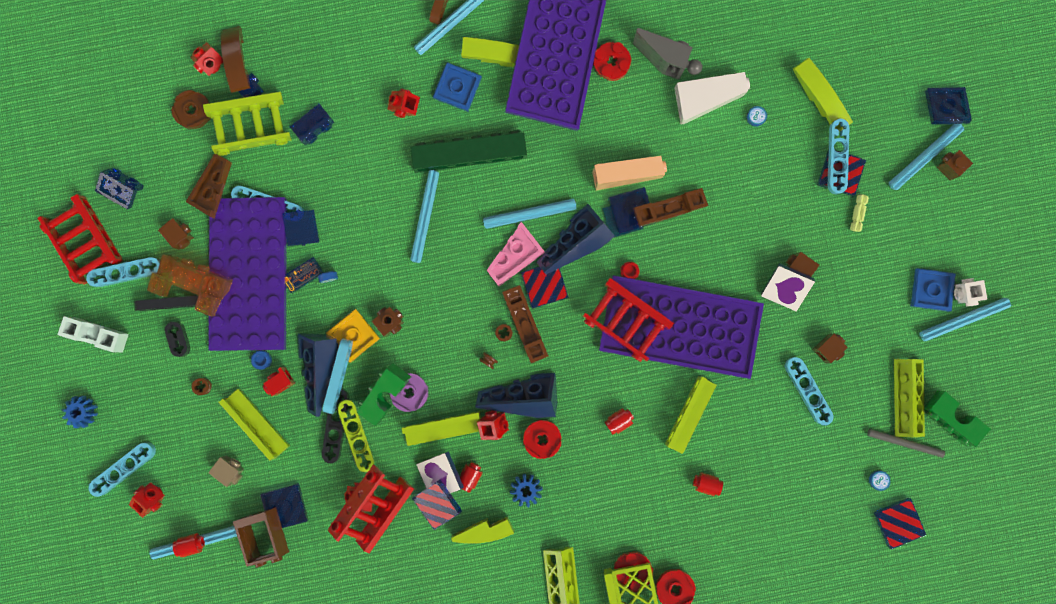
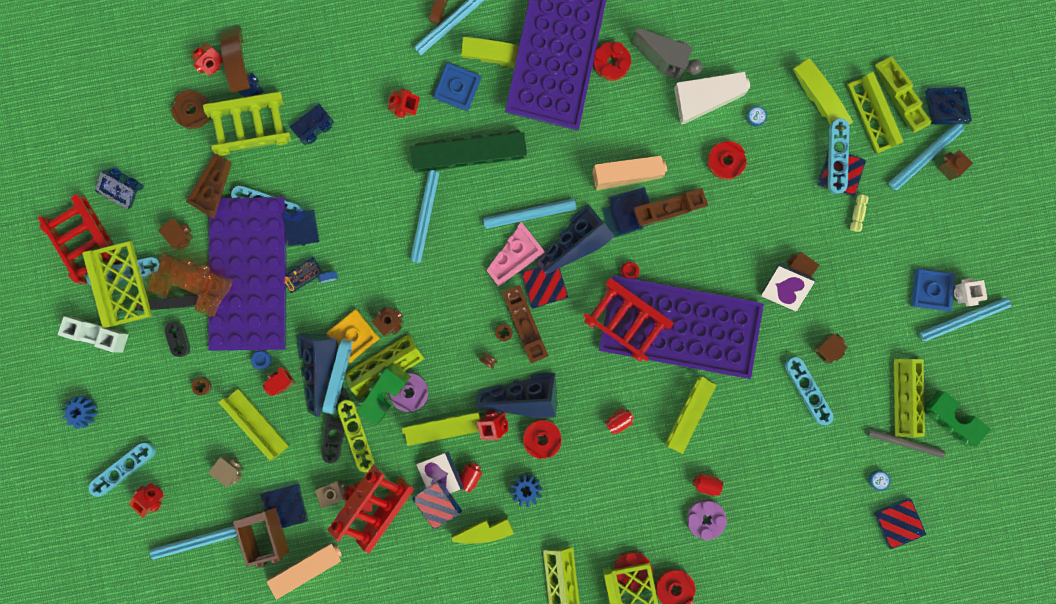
(103, 291): none -> lime fence
(188, 545): red brick -> none
(304, 570): none -> light nougat slope
(331, 493): none -> dark tan brick
(402, 358): none -> lime fence
(695, 519): none -> medium lavender plate
(737, 158): none -> red plate
(879, 108): none -> lime fence
(902, 95): none -> lime slope

